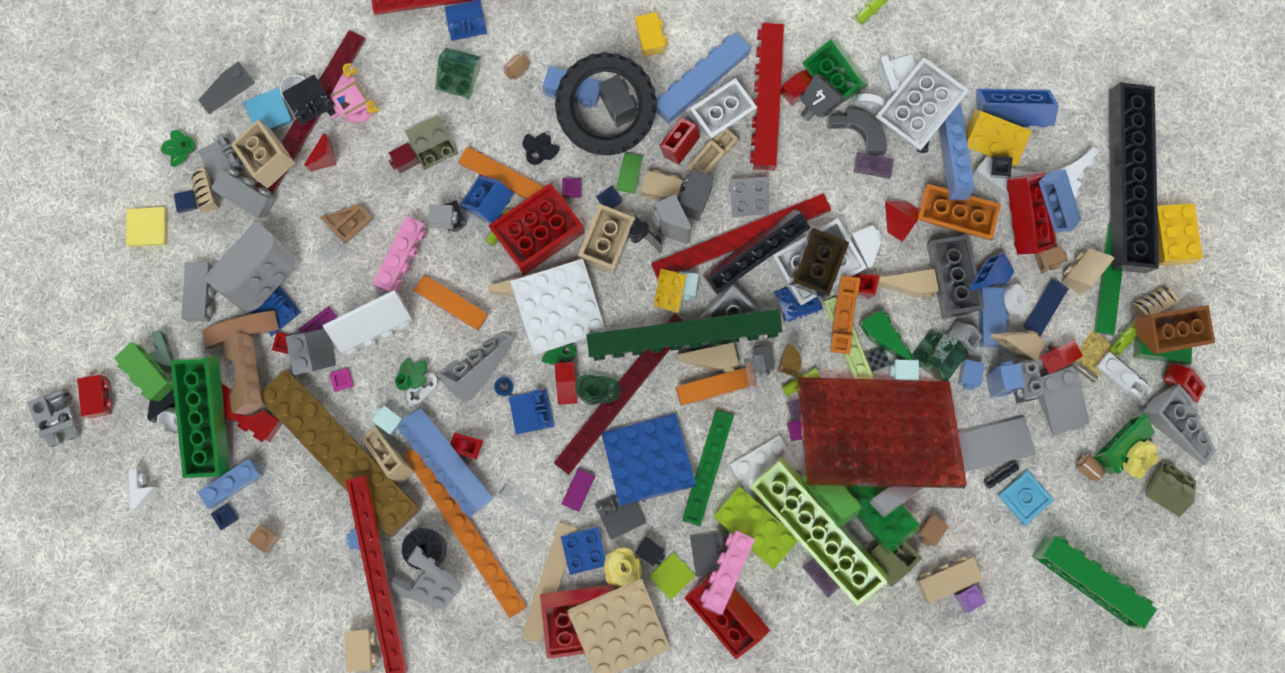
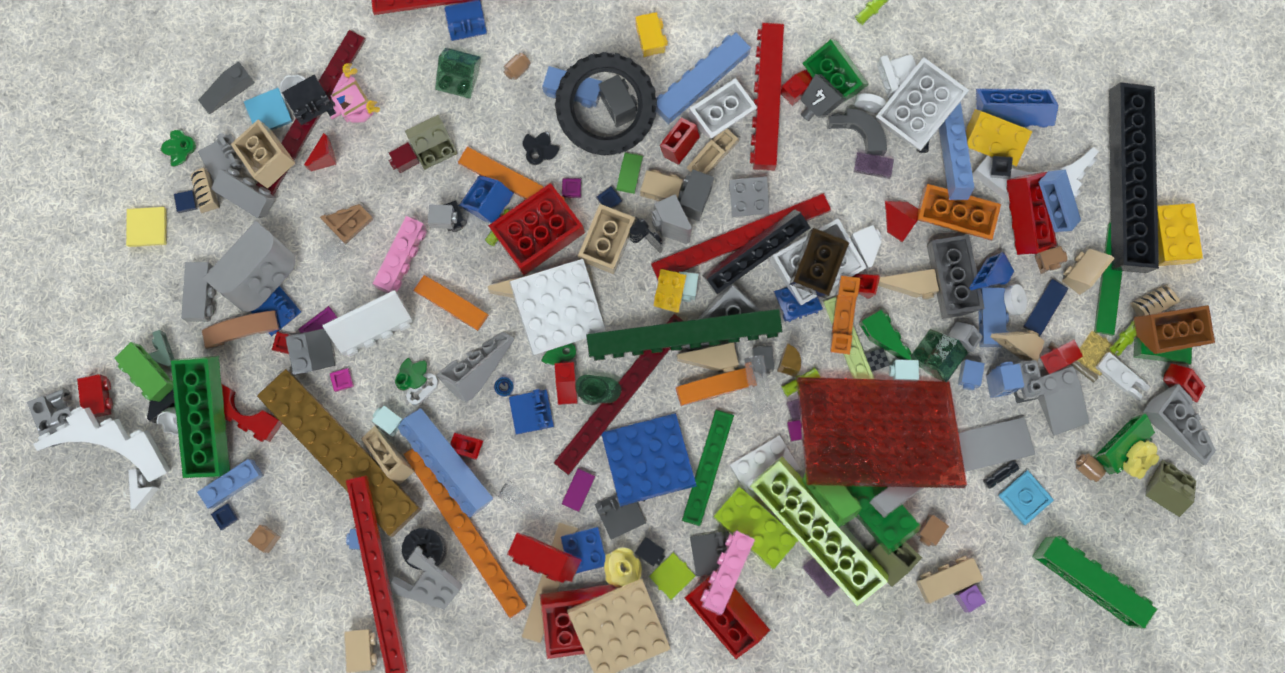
(84, 428): none -> white arch
(246, 392): medium nougat arch -> none
(543, 558): none -> red brick

